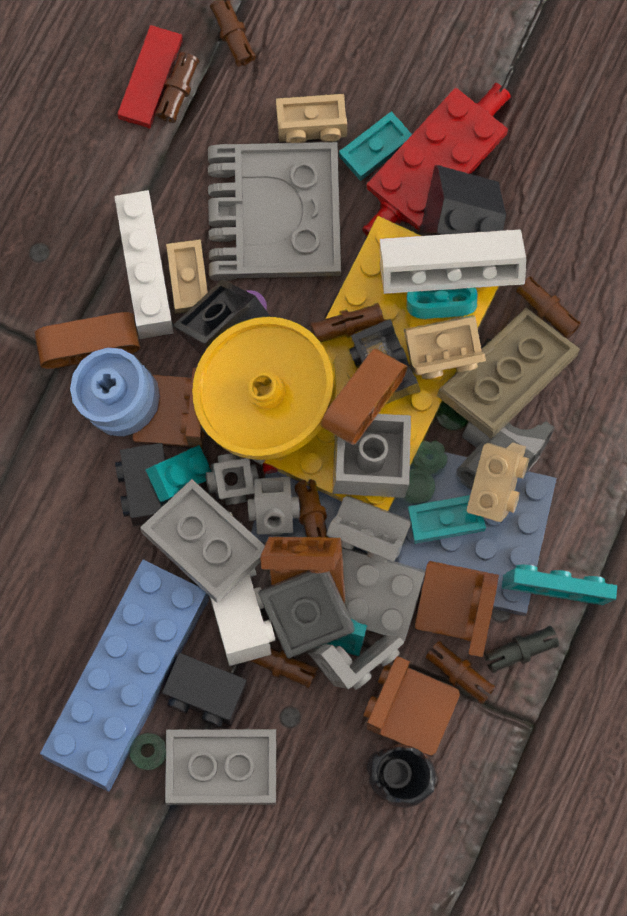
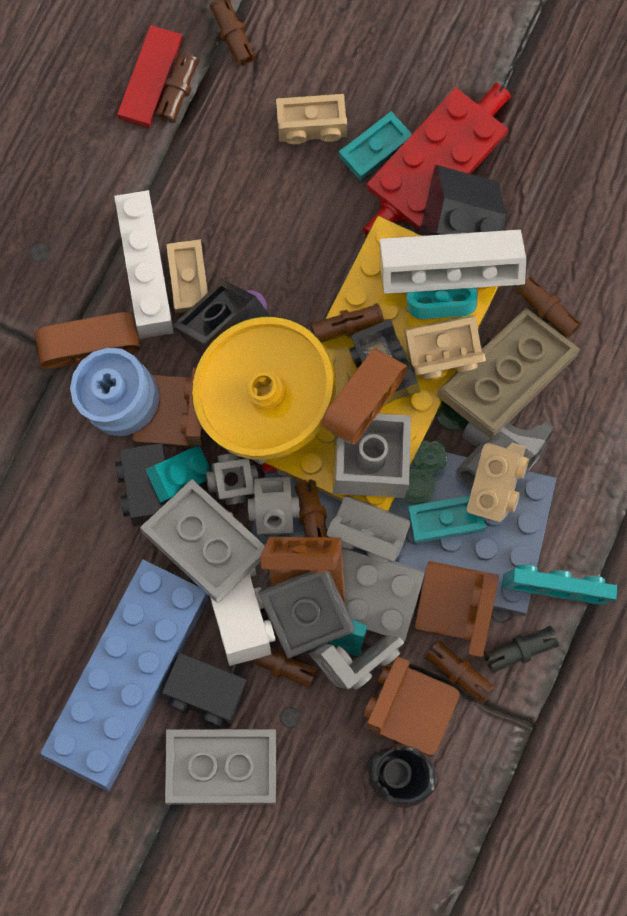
(151, 762): clear green plate -> none
(280, 209): light grey hinge -> none

